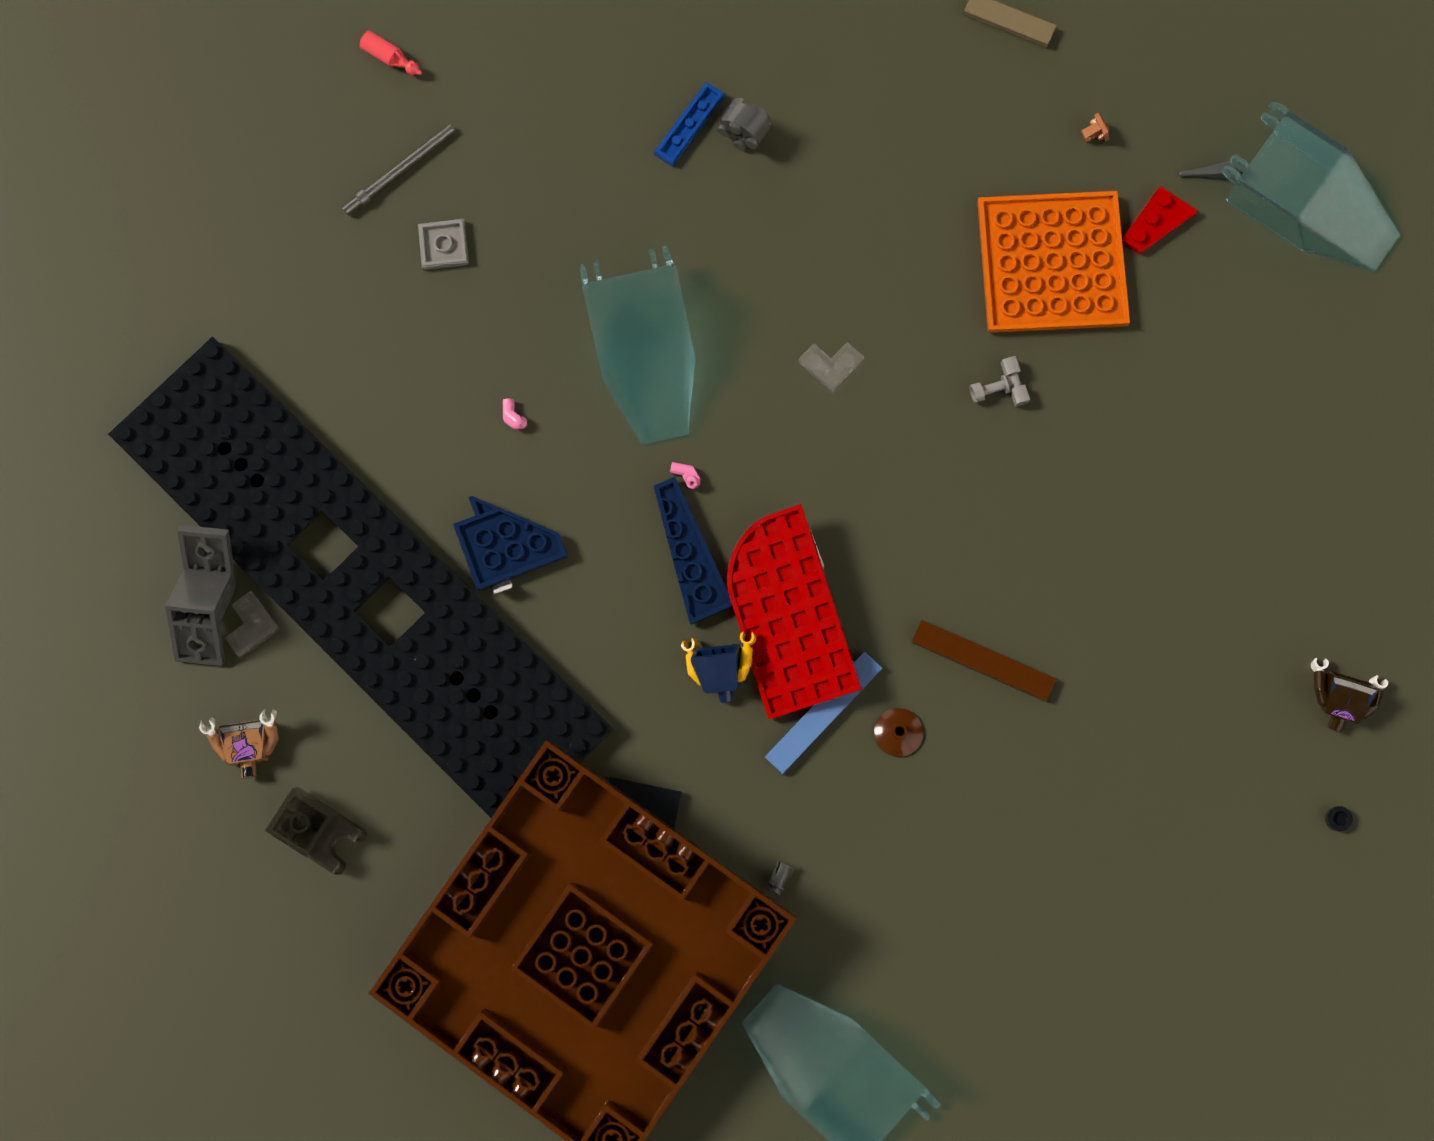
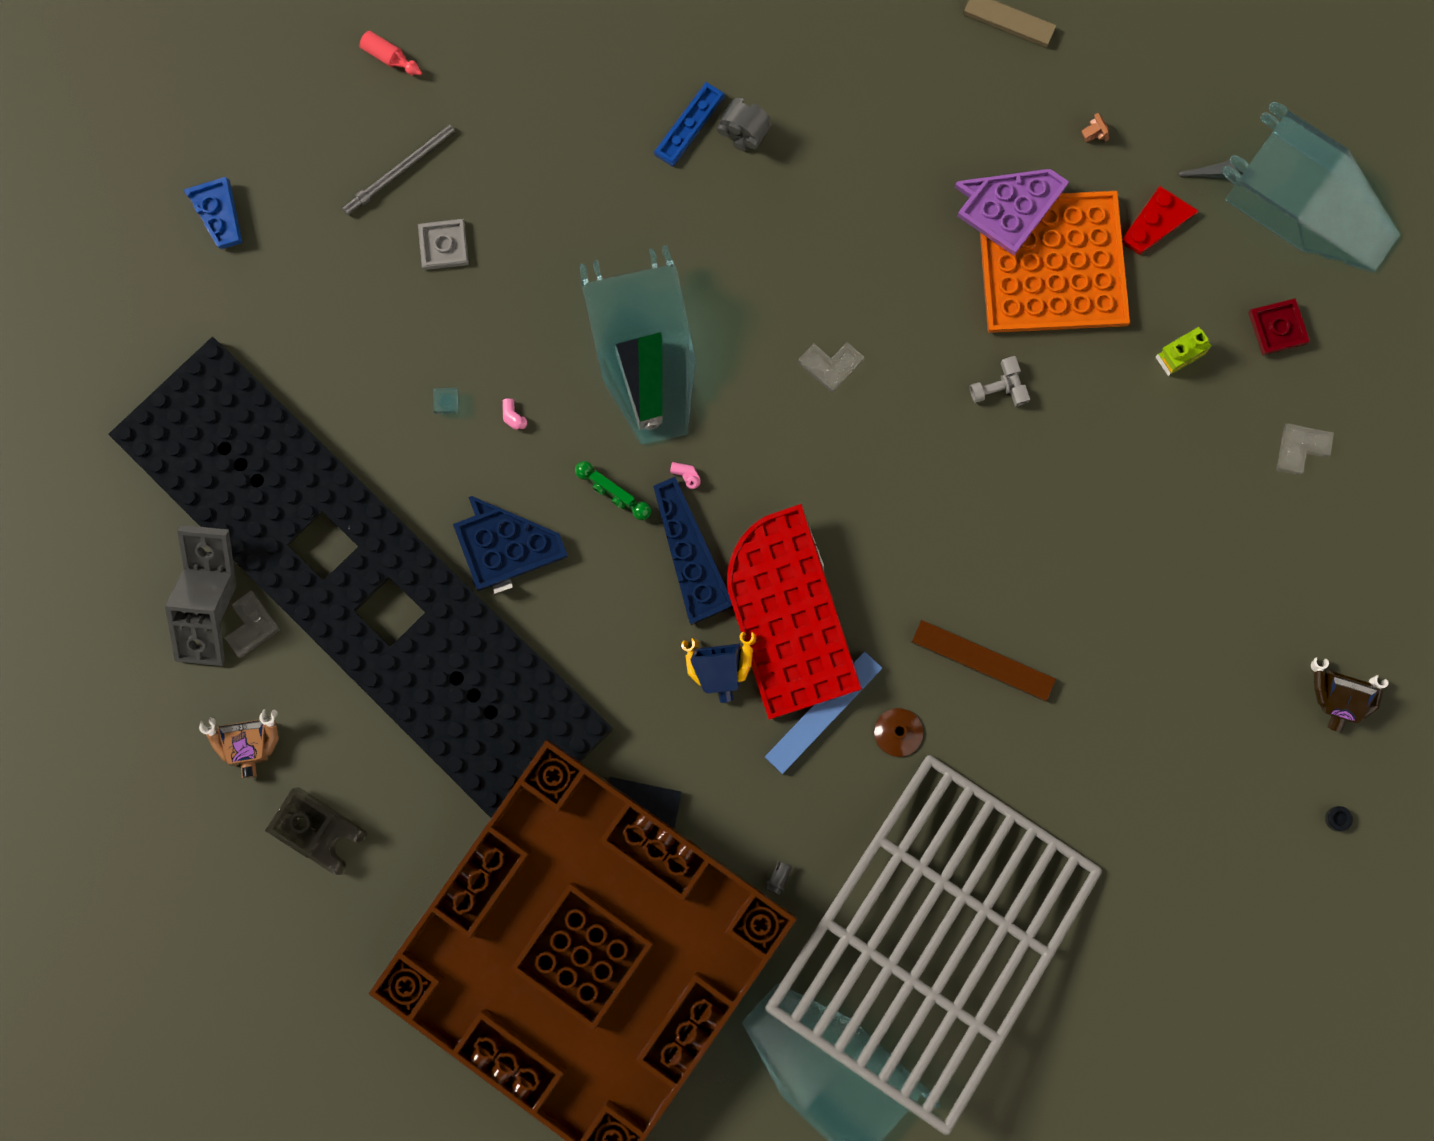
(217, 209): none -> blue wing
(445, 400): none -> clear light blue plate
(602, 485): none -> green plate
(643, 376): none -> slope
(911, 979): none -> light grey bar
(1010, 205): none -> medium lavender wing
(1183, 351): none -> lime hips
(1279, 326): none -> dark red plate
(1299, 441): none -> clear plate

